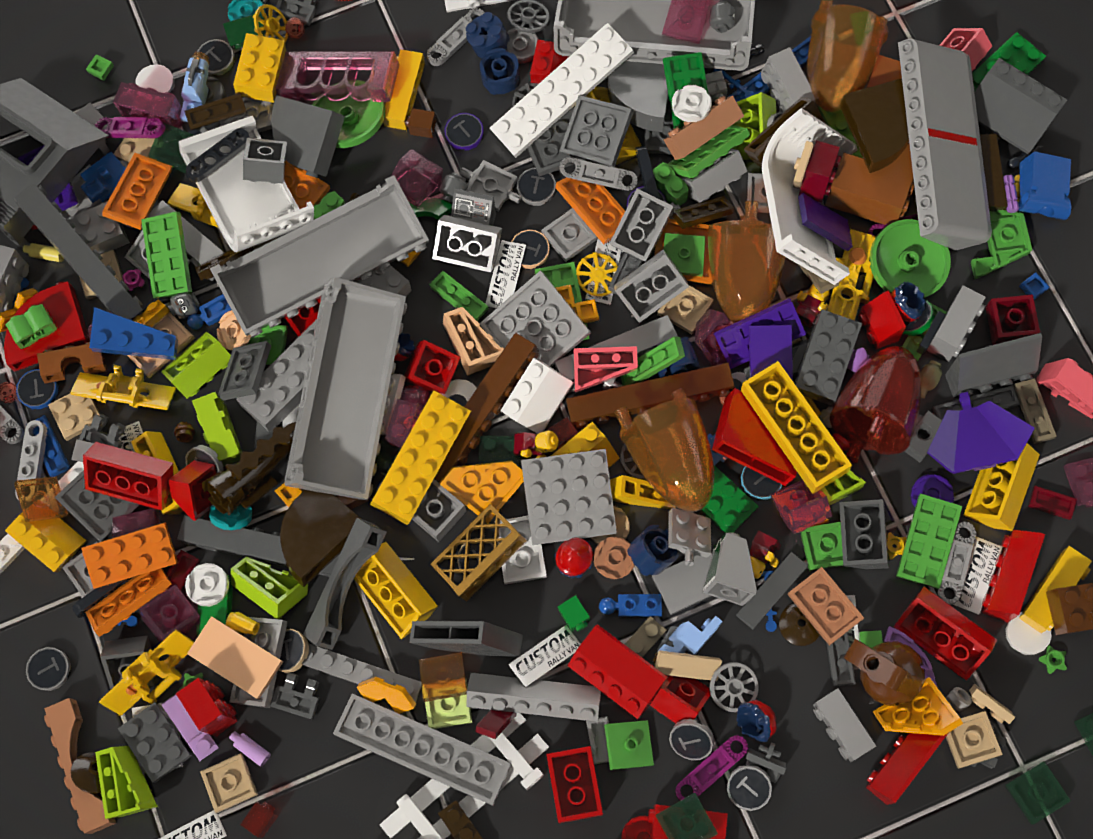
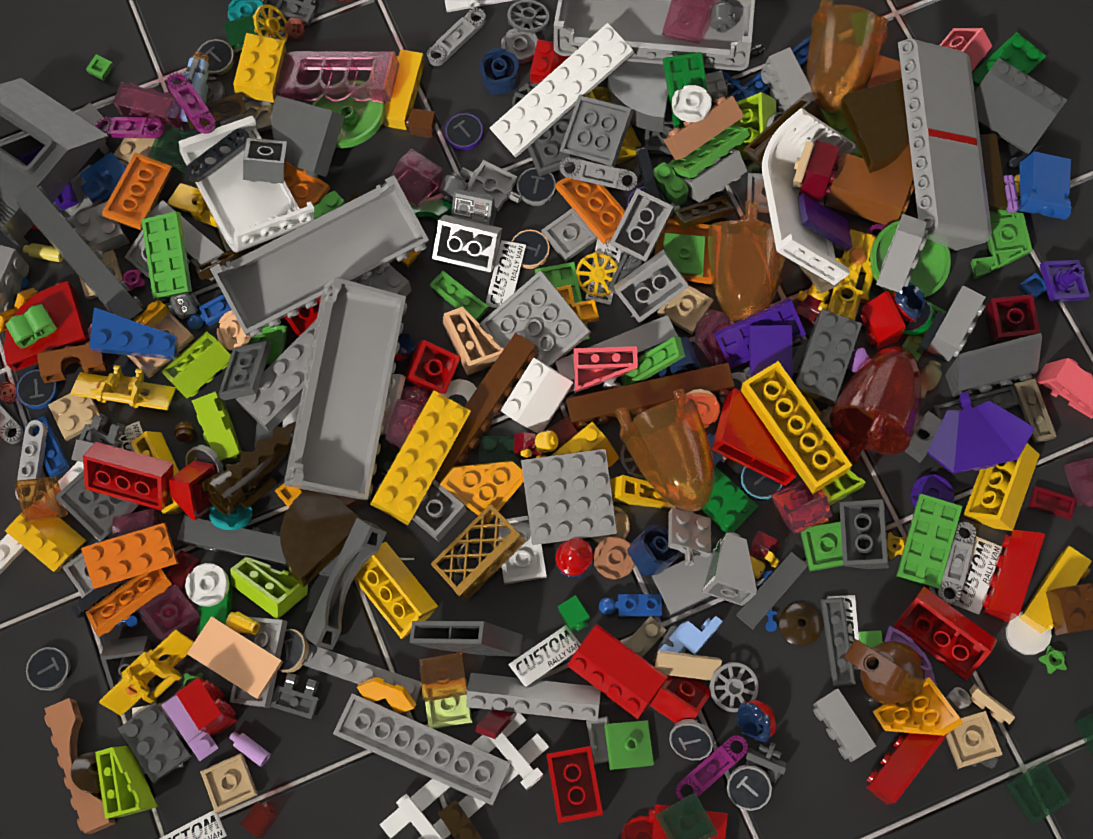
(156, 77): white tile -> none
(191, 103): none -> magenta plate
(486, 33): dark blue brick -> none
(706, 404): none -> tile
(825, 606): nougat plate -> none
(902, 253): none -> light grey brick
(1067, 276): none -> dark purple plate

